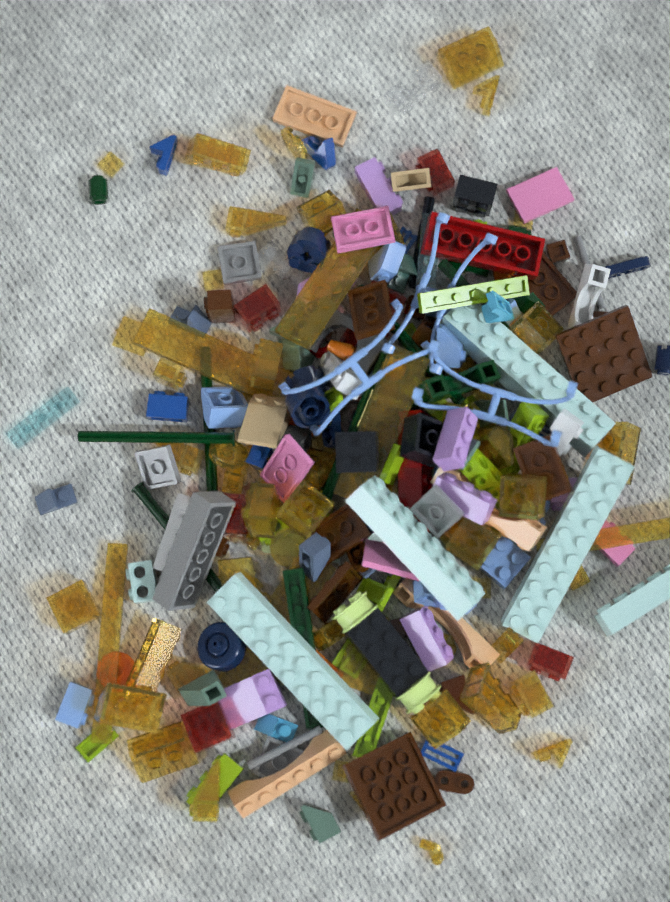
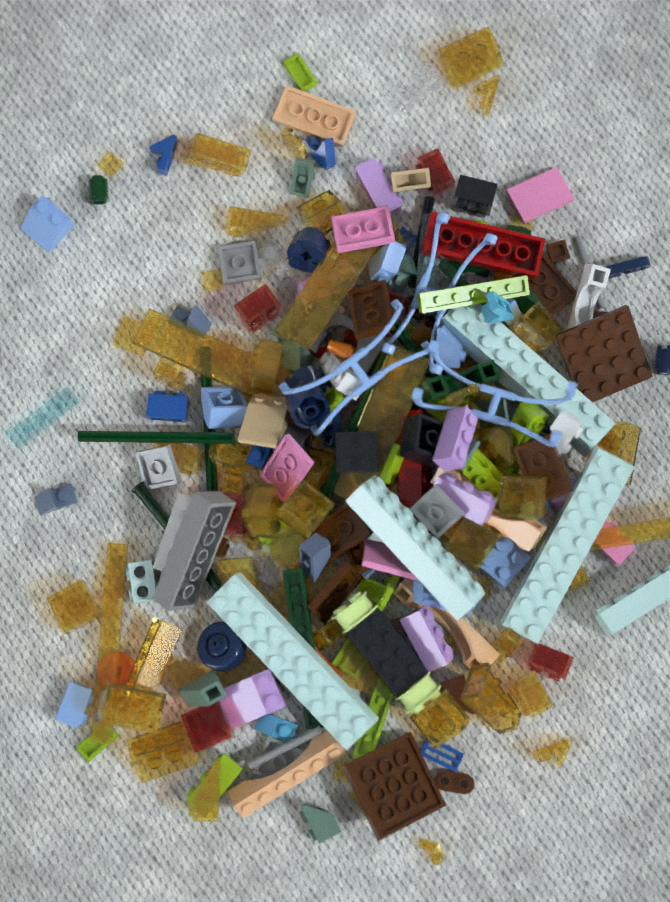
(46, 224): none -> light blue slope
(220, 306): reddish brown brick -> none
(300, 72): none -> lime tile
(457, 397): none -> clear yellow plate

